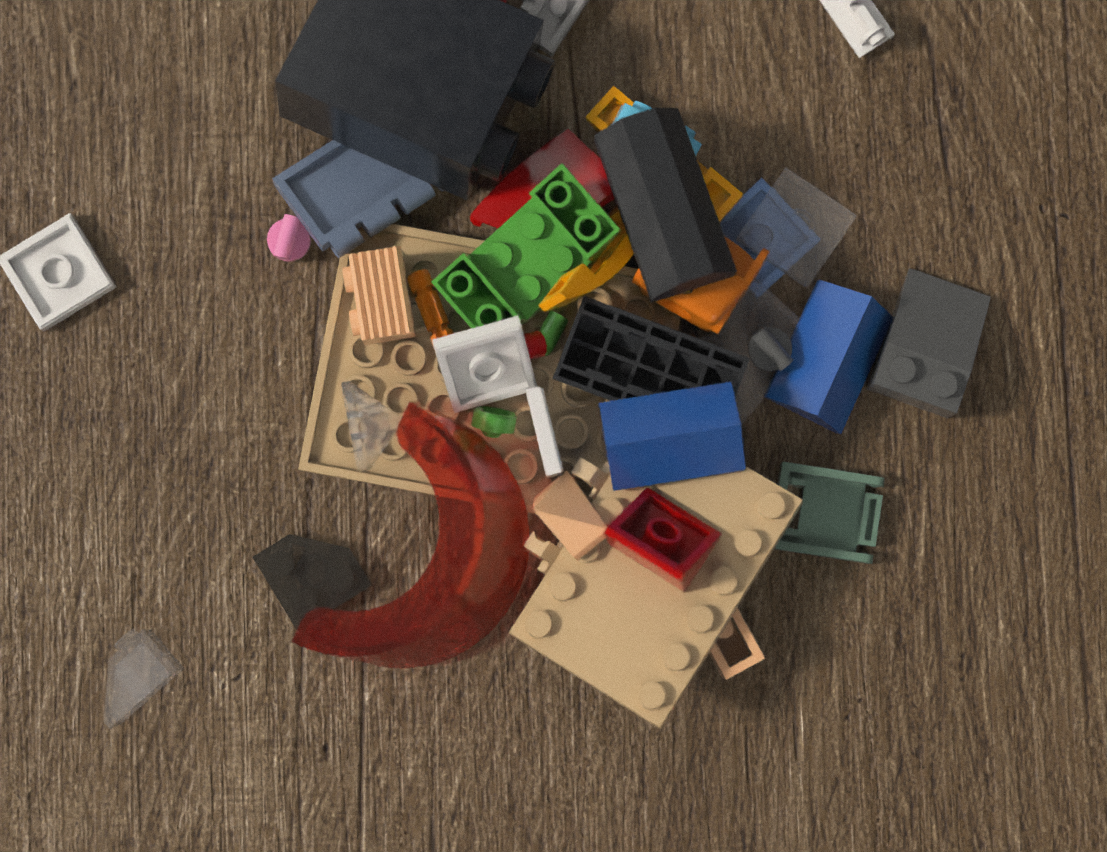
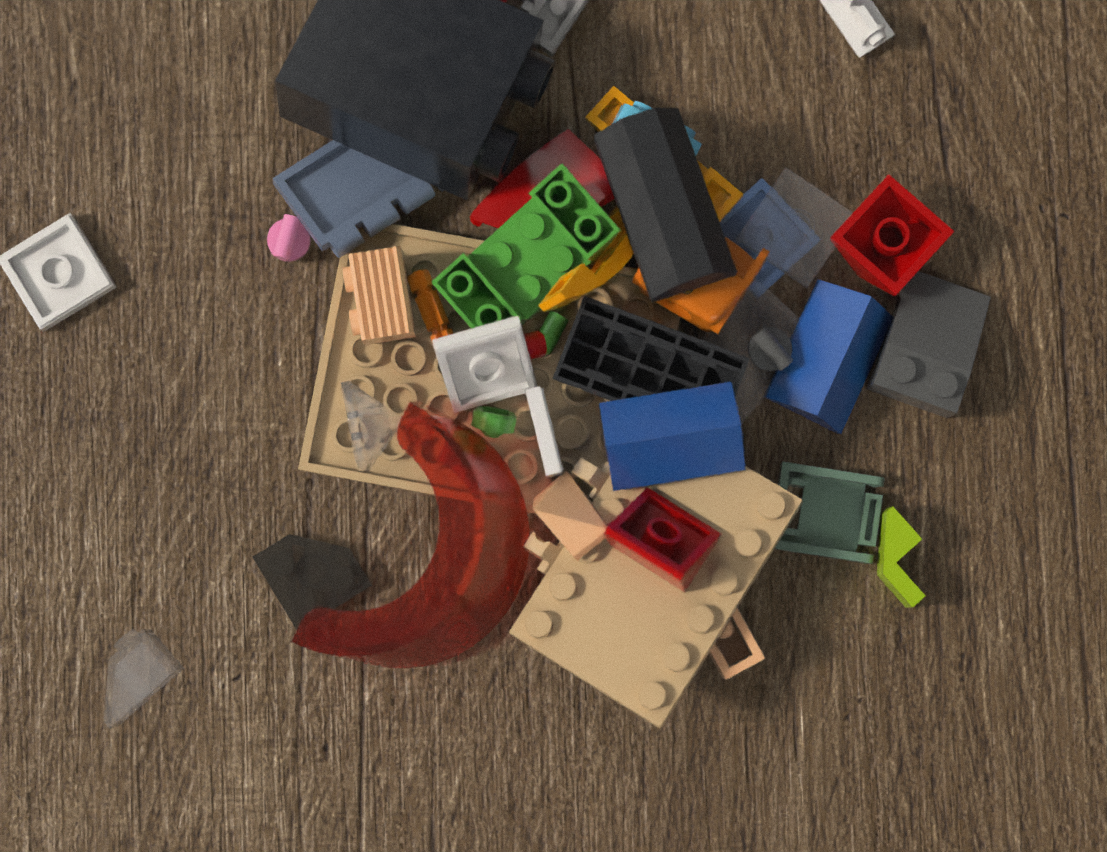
(890, 237): none -> red slope
(896, 540): none -> lime slope

